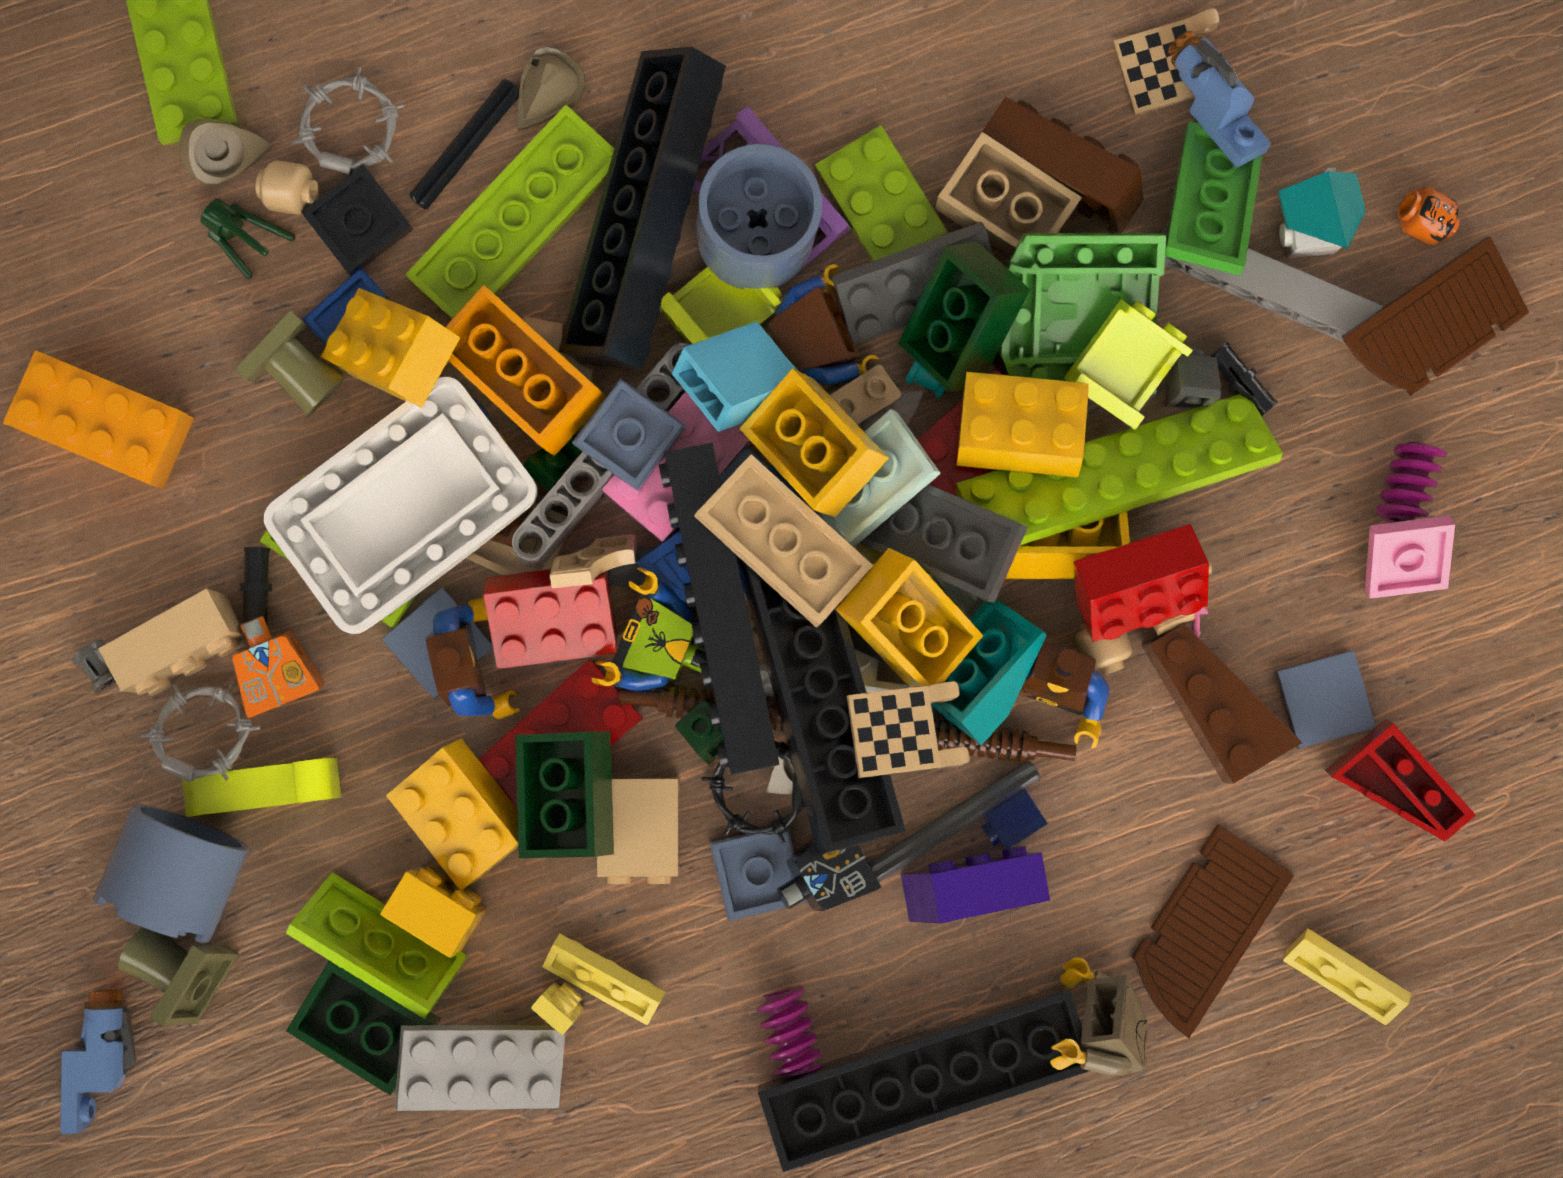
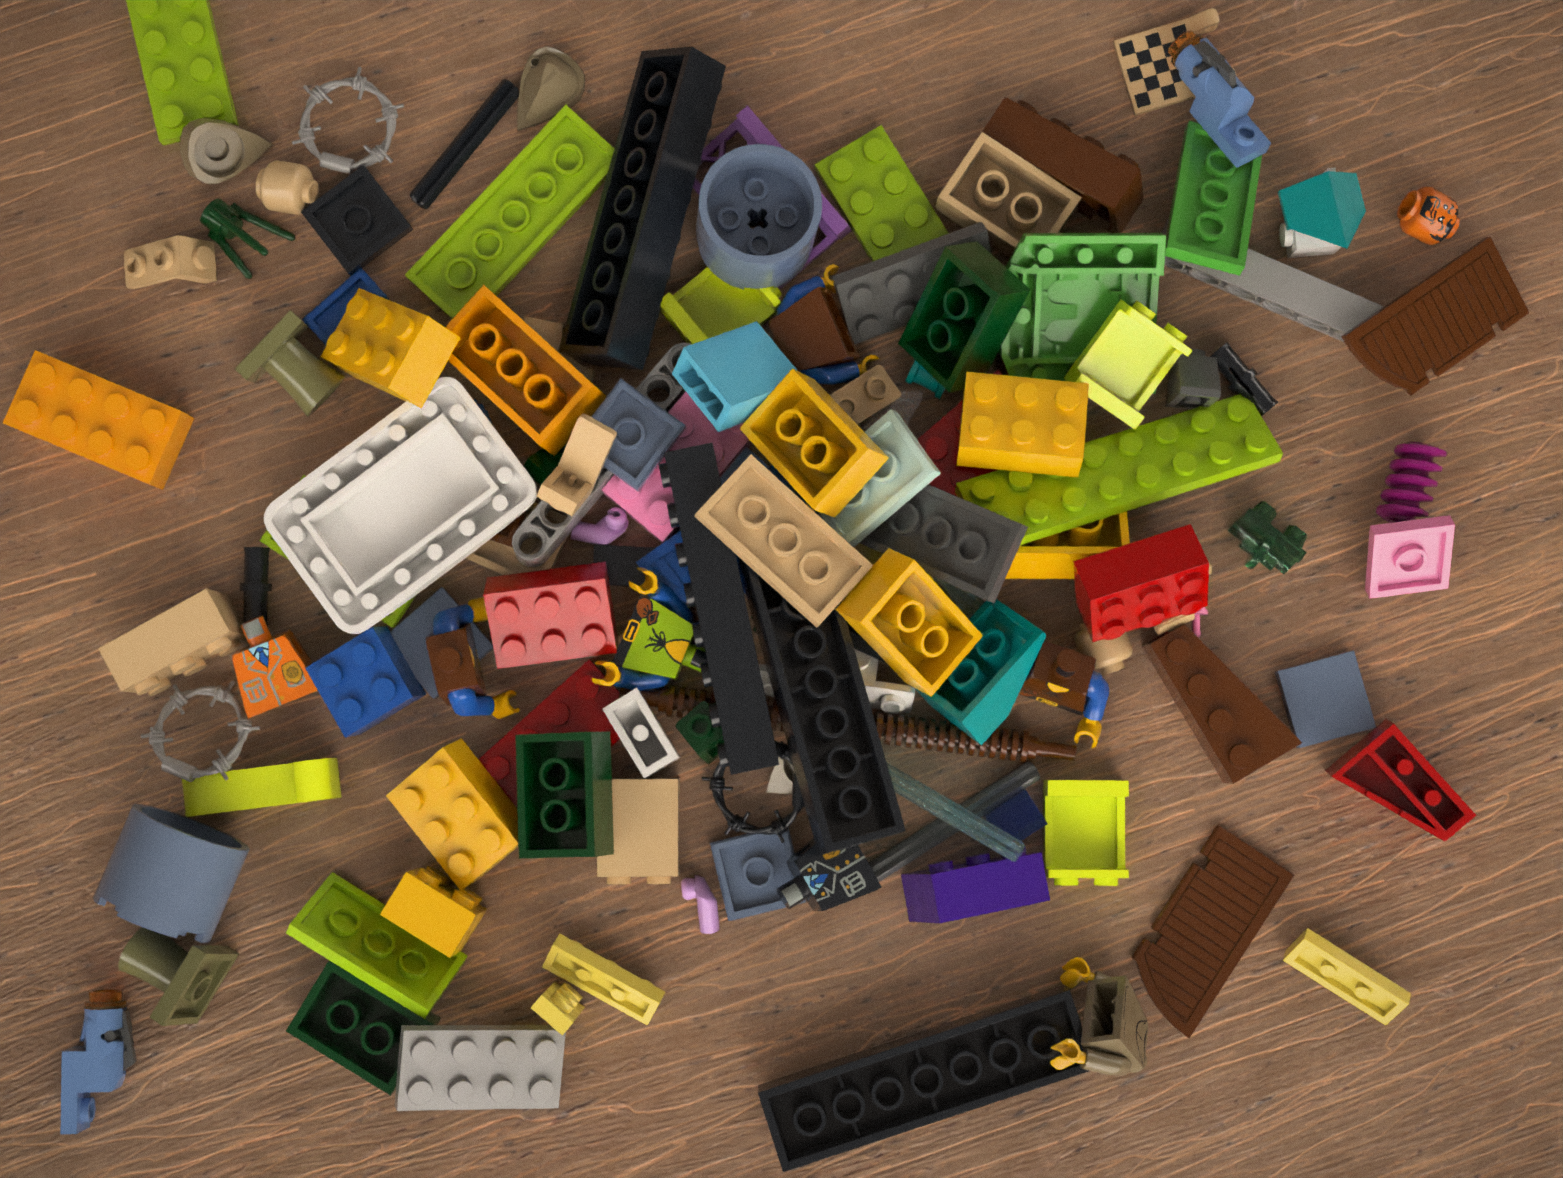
(94, 666): dark grey bush -> none
(170, 259): none -> tan bracket
(365, 681): none -> blue brick
(579, 465): none -> tan bracket
(589, 563): tan tile -> none
(604, 531): none -> lavender arm
(641, 733): none -> white slope
(706, 903): none -> lavender arm
(789, 1032): magenta piece -> none
(897, 730): tan flag -> none
(955, 815): none -> clear light blue axle
(1084, 831): none -> neon yellow panel
(1265, 542): none -> clear green hips

